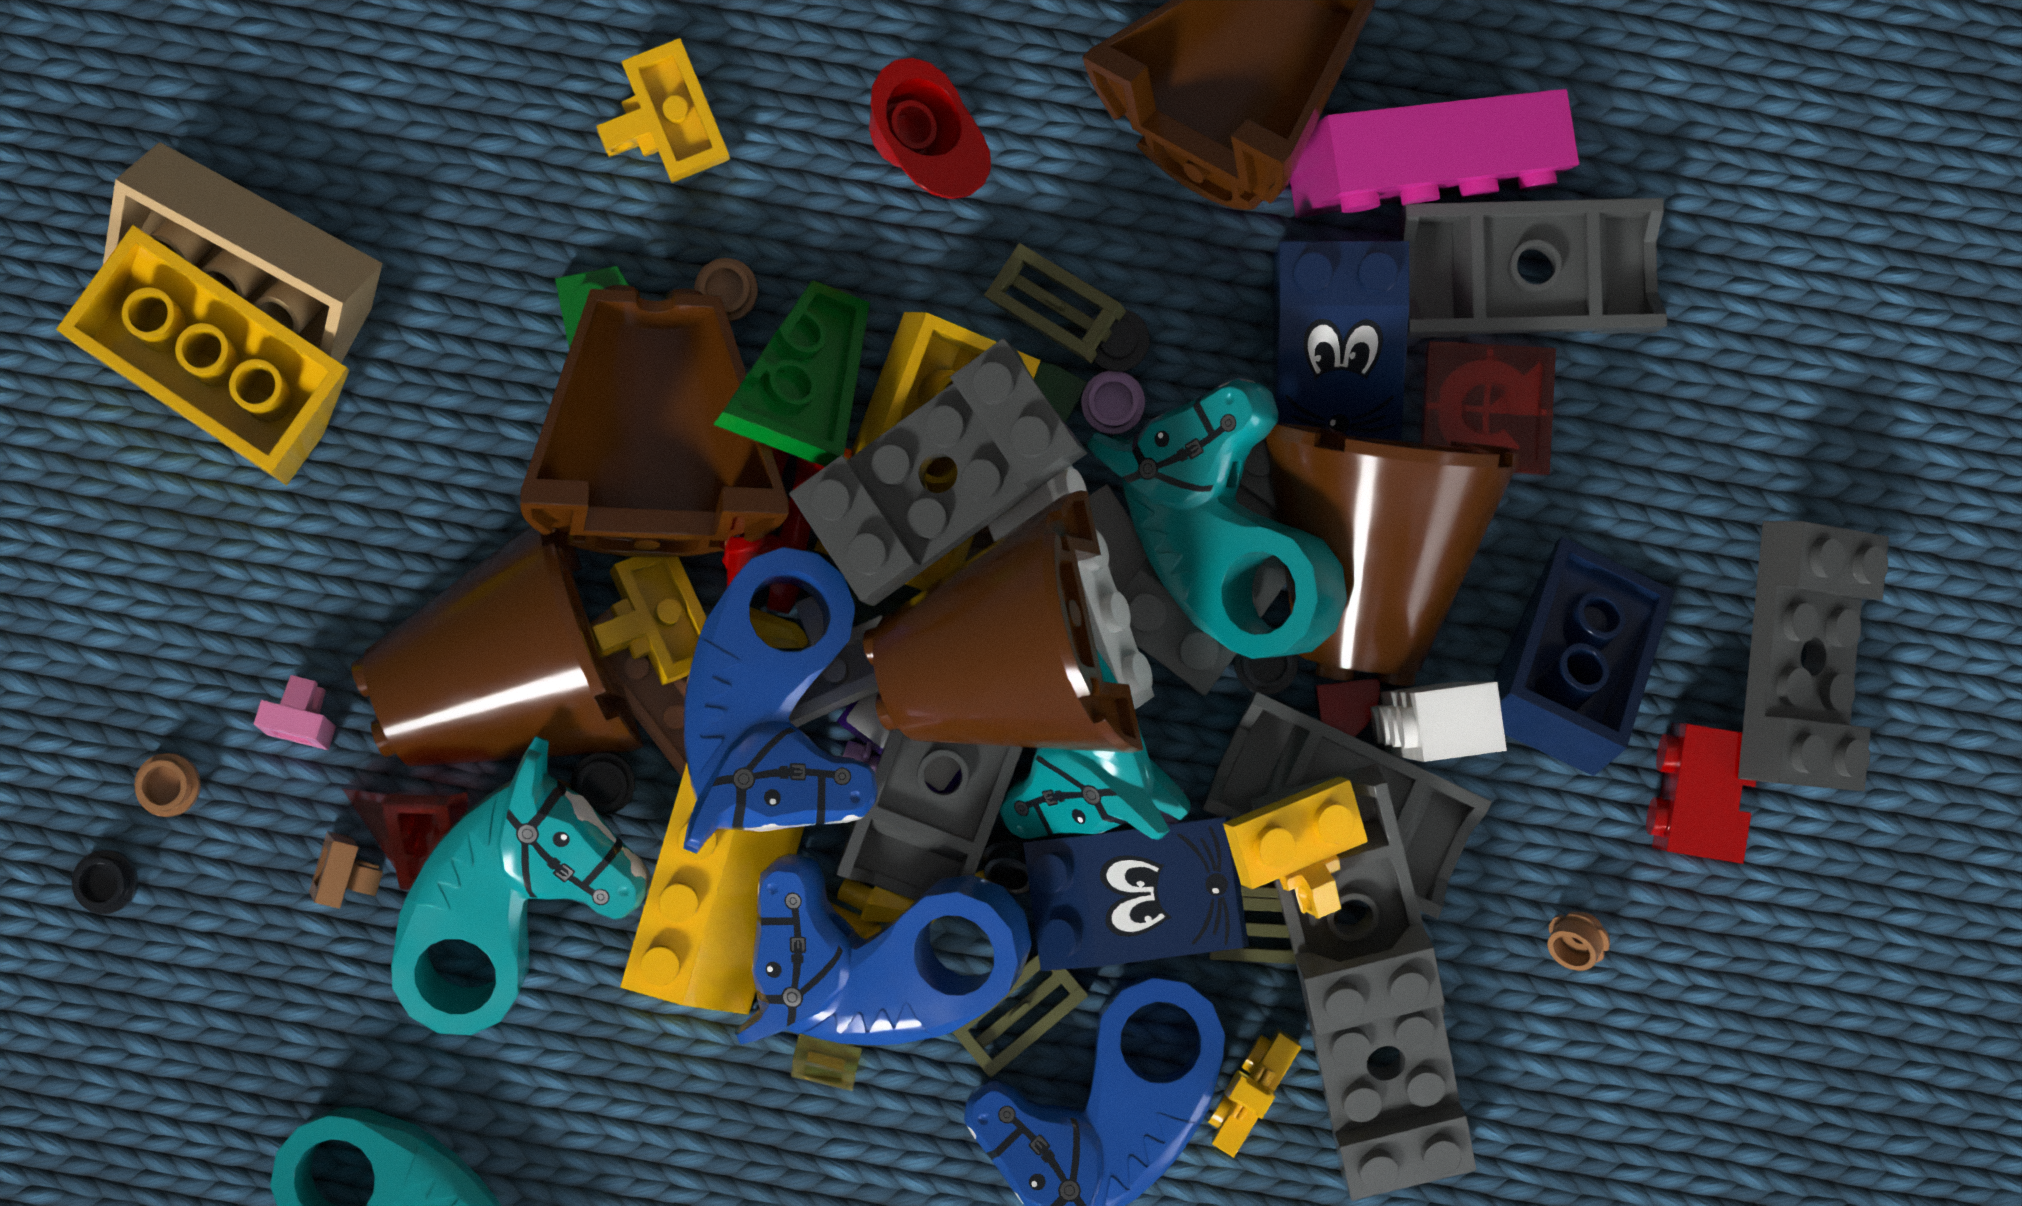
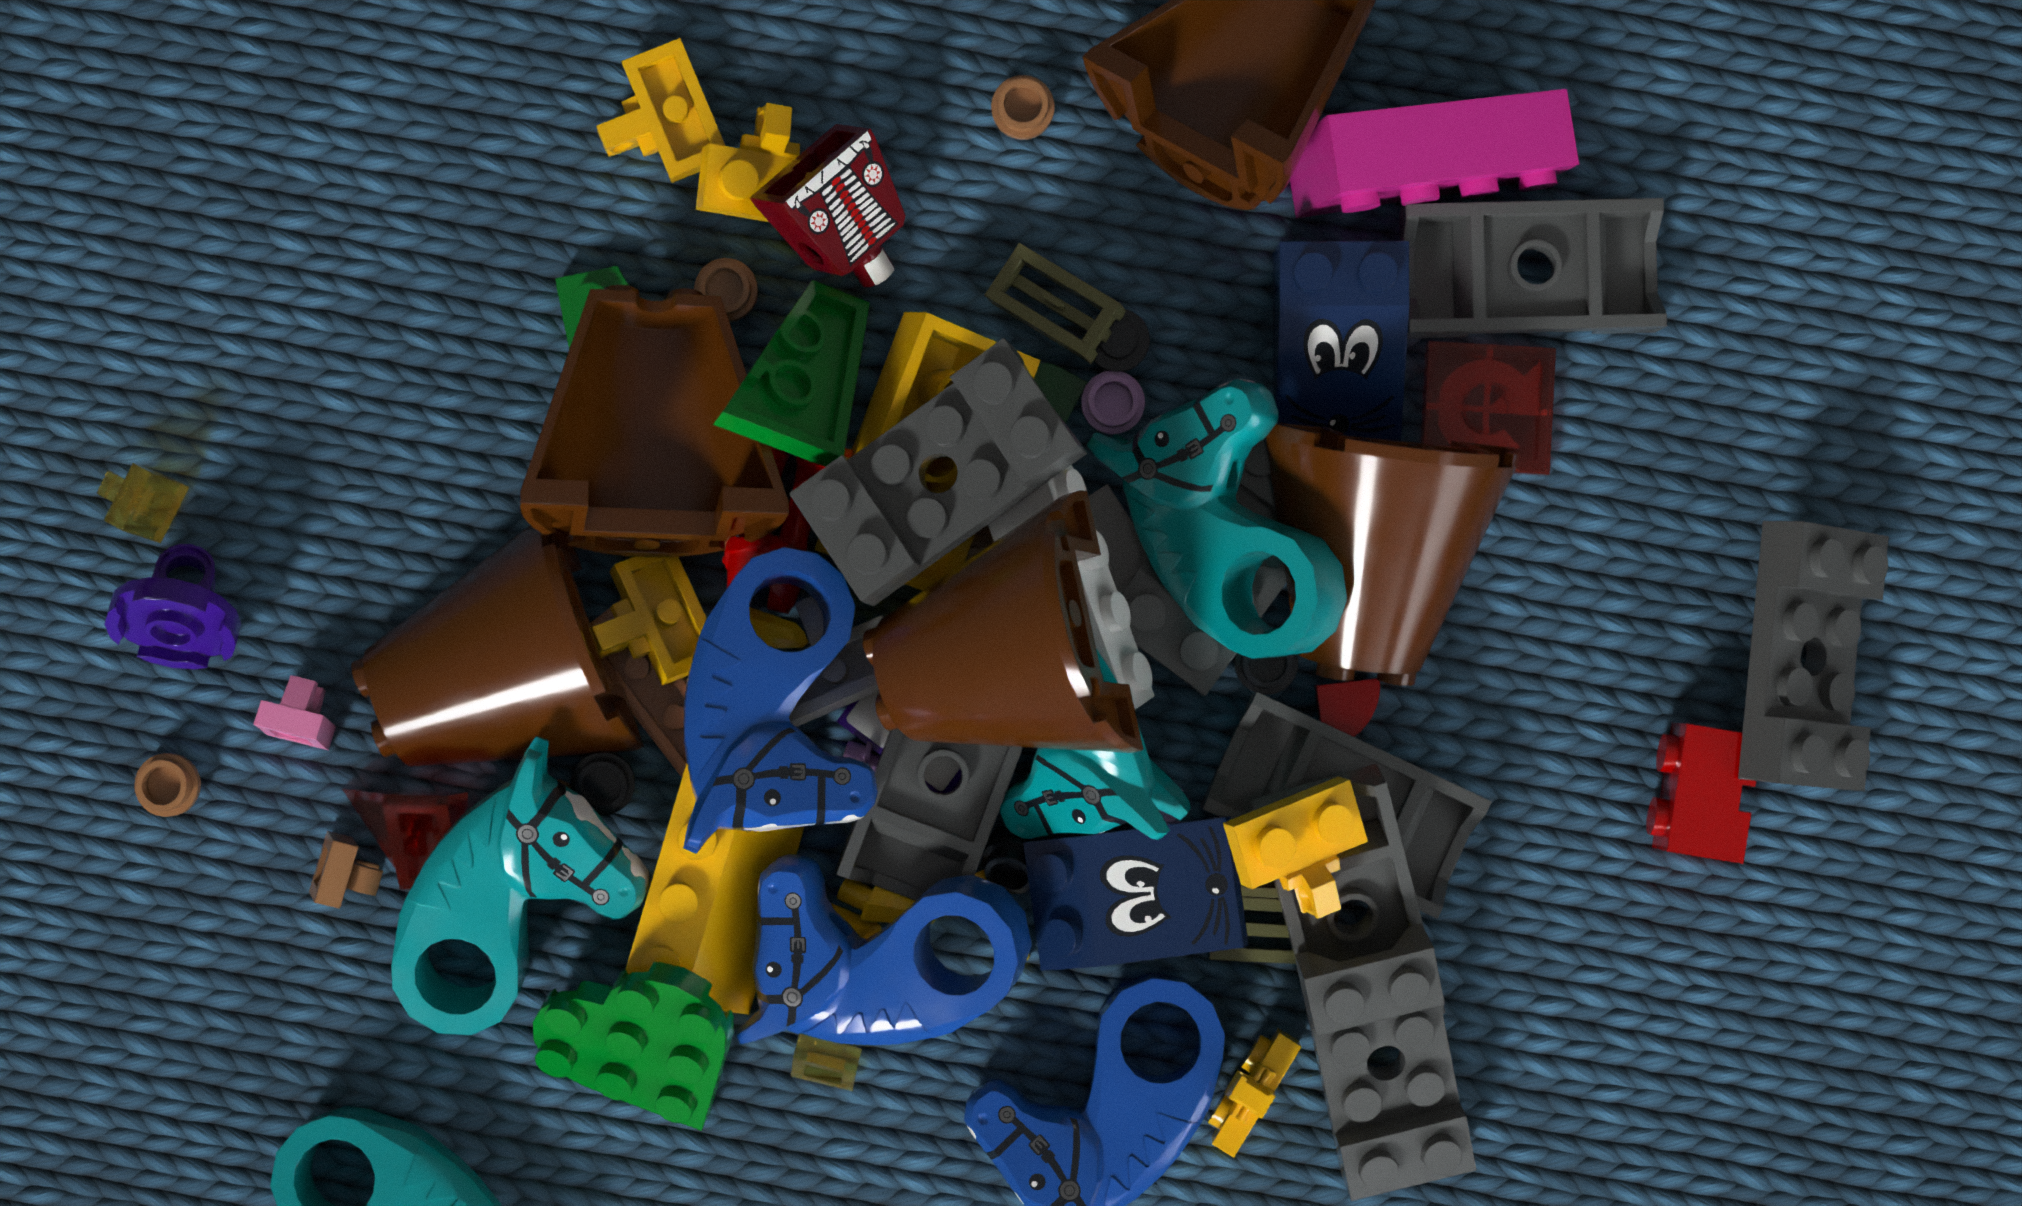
(105, 881): black plate -> none
(142, 501): none -> clear yellow tile
(174, 619): none -> dark purple tile
(207, 354): yellow slope -> none
(249, 246): tan slope -> none
(641, 1041): none -> green plate
(734, 174): none -> yellow hinge
(837, 205): none -> torso
(927, 129): red piece -> none
(976, 1045): olive tile -> none
(1022, 107): none -> medium nougat plate
(1440, 721): white brick -> none
(1577, 940): medium nougat plate -> none
(1581, 657): dark blue slope -> none

